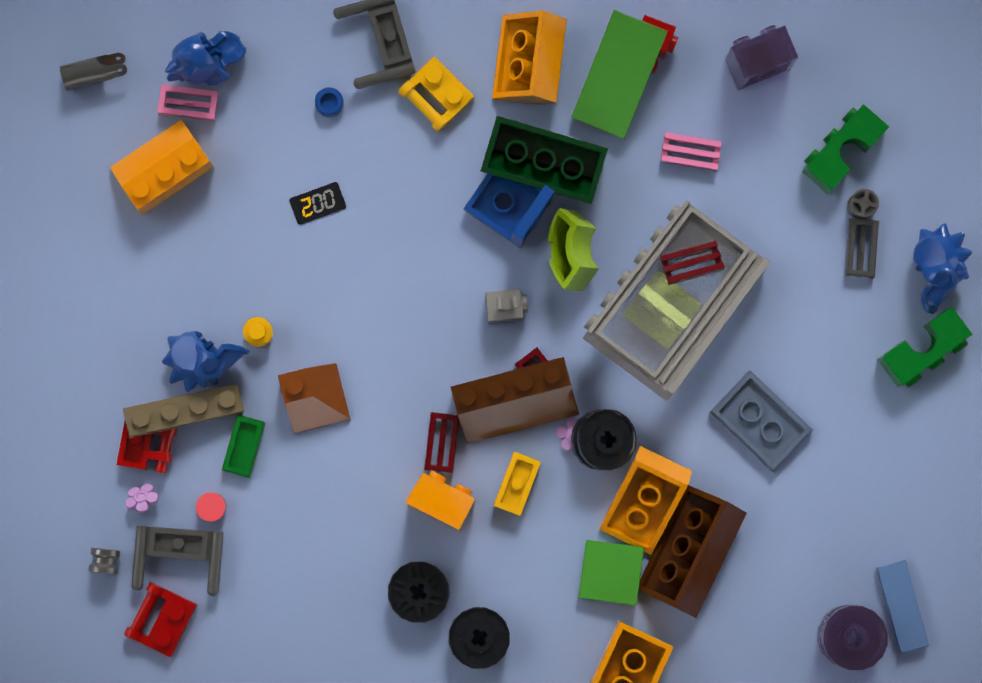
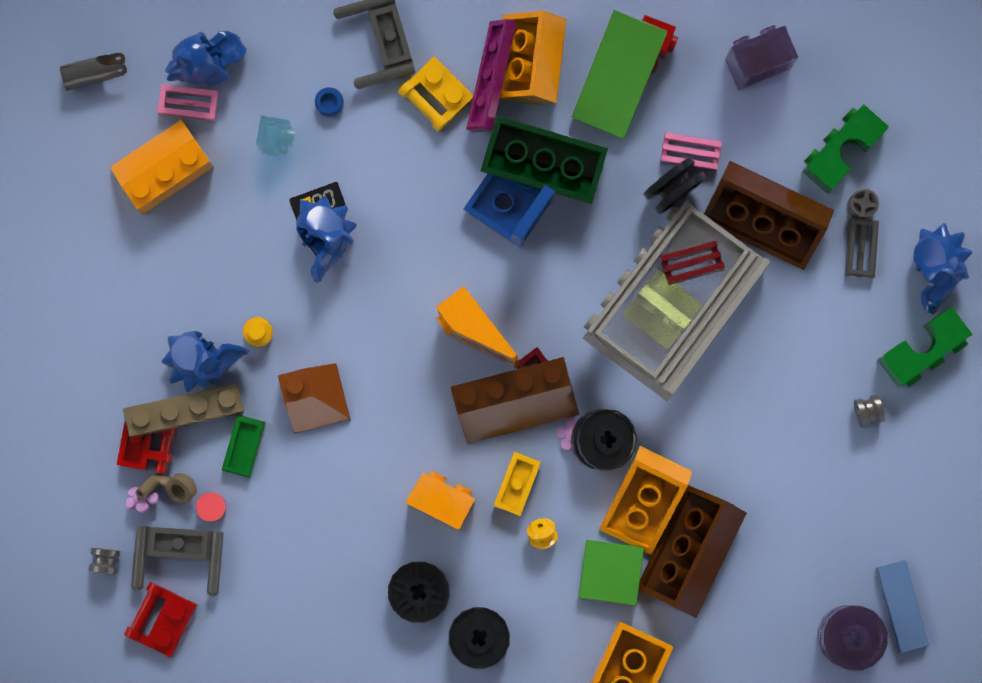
(179, 487): none -> dark tan plate
(274, 135): none -> clear light blue brick
(324, 233): none -> blue head
(445, 417): dark red tile -> none
(471, 326): none -> light orange slope
(491, 75): none -> magenta tile
(505, 306): light grey brick -> none
(542, 533): none -> yellow wheel
(570, 250): lime brick -> none
(674, 185): none -> black wheel
(761, 421): sand blue tile -> none
(768, 215): none -> reddish brown slope
(869, 410): none -> flat silver wheel

